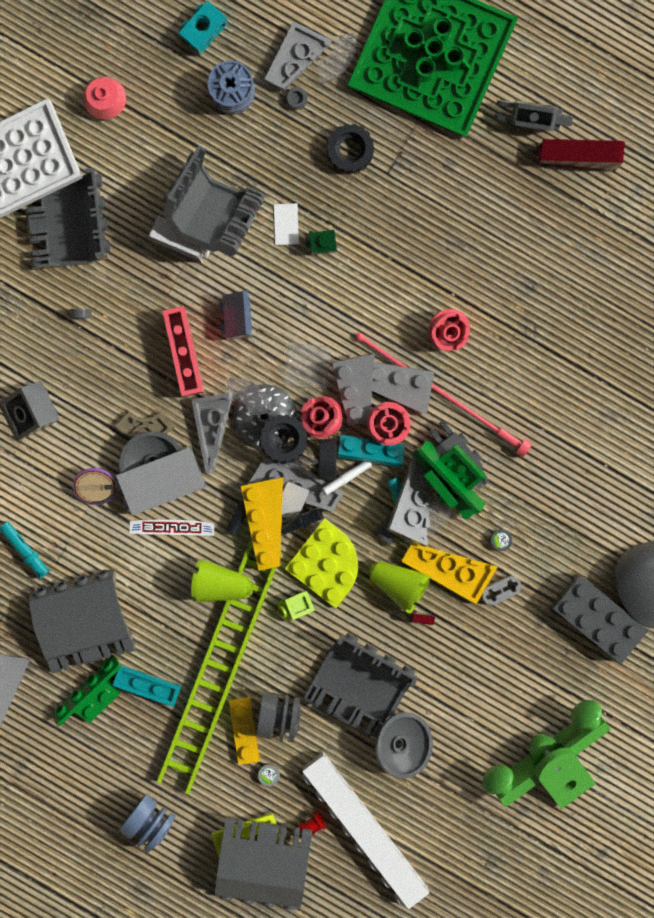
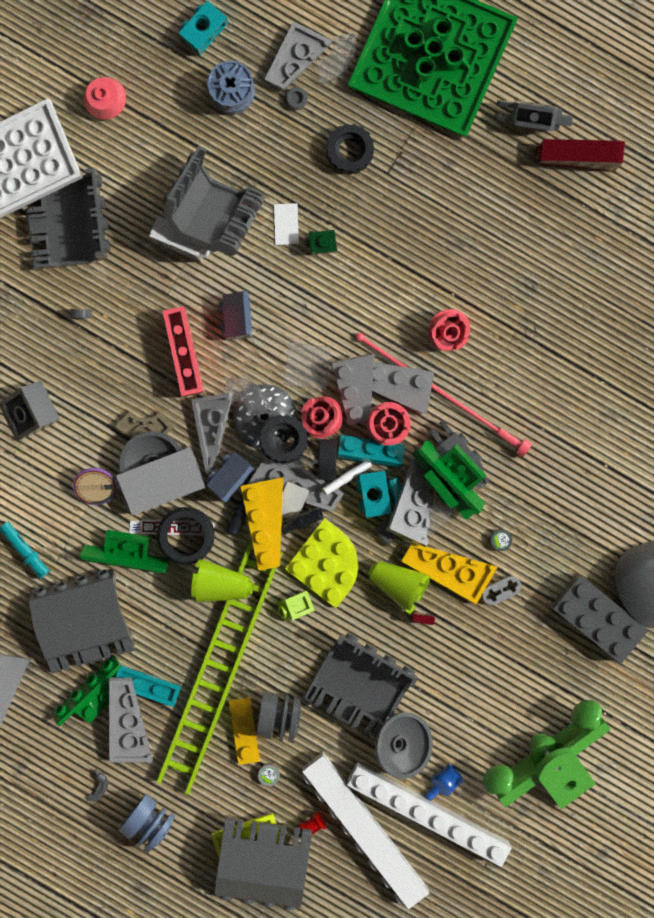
(102, 787): none -> dark grey piece
(125, 550): none -> green bracket
(126, 727): none -> light grey wing
(169, 552): none -> black tyre
(230, 476): none -> sand blue slope
(374, 507): none -> teal brick
(429, 814): none -> white brick
(444, 782): none -> blue piece

